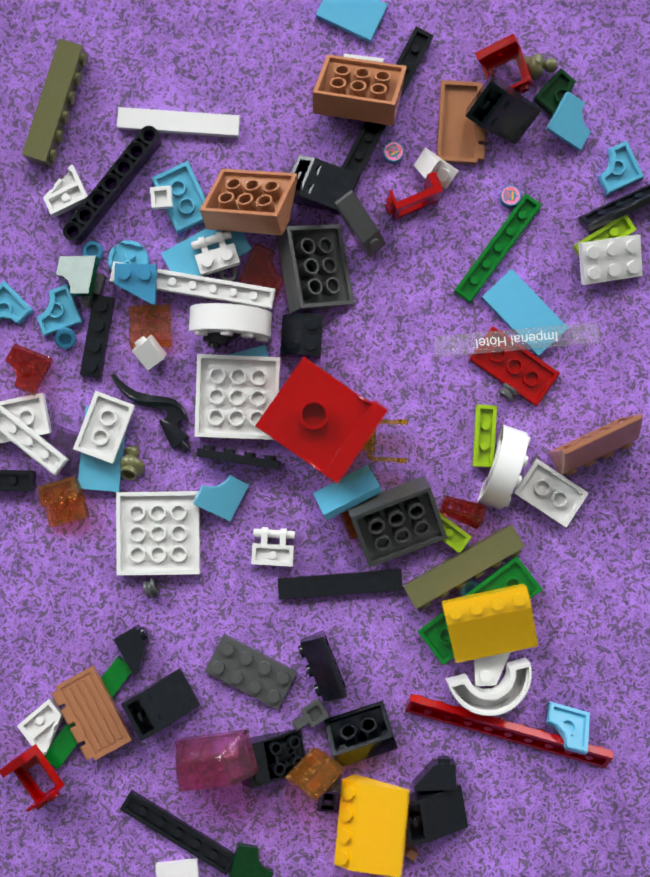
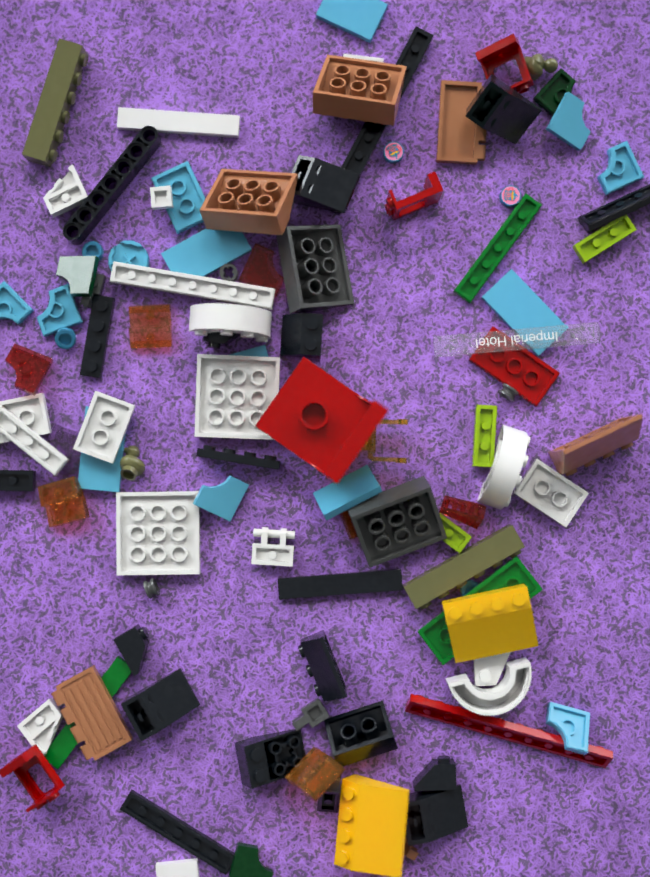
(138, 280): dark azure wing -> none
(148, 351): white brick -> none
(173, 408): black piece -> none
(214, 760): clear pink windscreen -> none
(218, 258): white plate -> none
(251, 671): dark grey plate -> none
(360, 224): dark grey slope -> none
(430, 162): white slope -> none
(610, 259): white plate -> none

